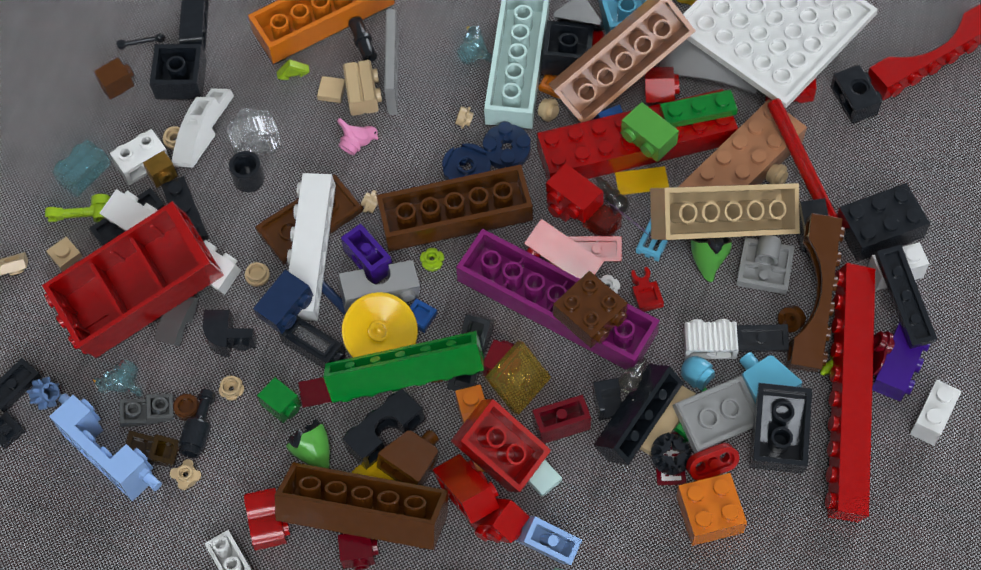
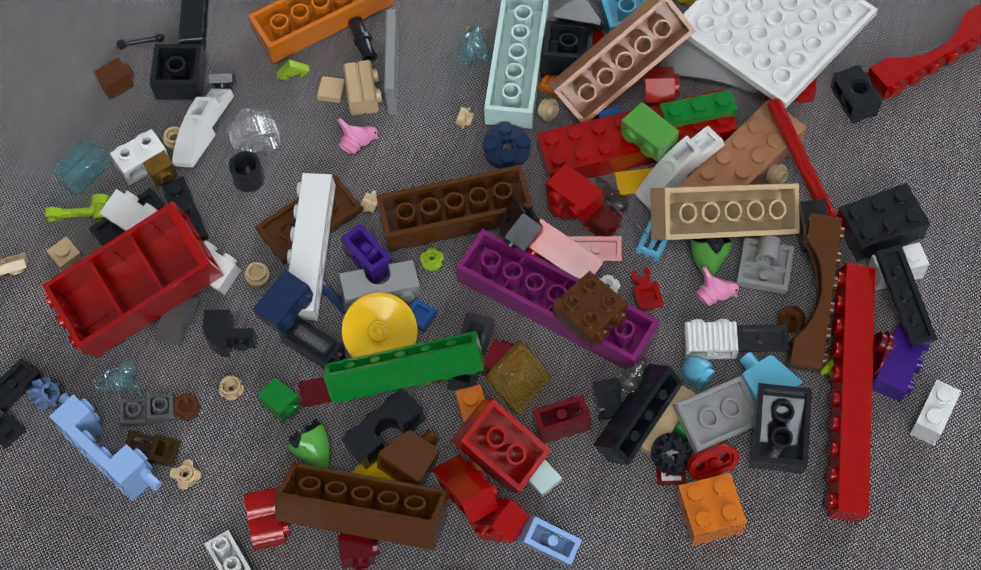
(197, 428): black piece -> none
(222, 80): none -> plate
(462, 155): dark blue plate -> none
(519, 225): none -> black brick
(680, 162): none -> white slope
(715, 289): none -> bright pink animal

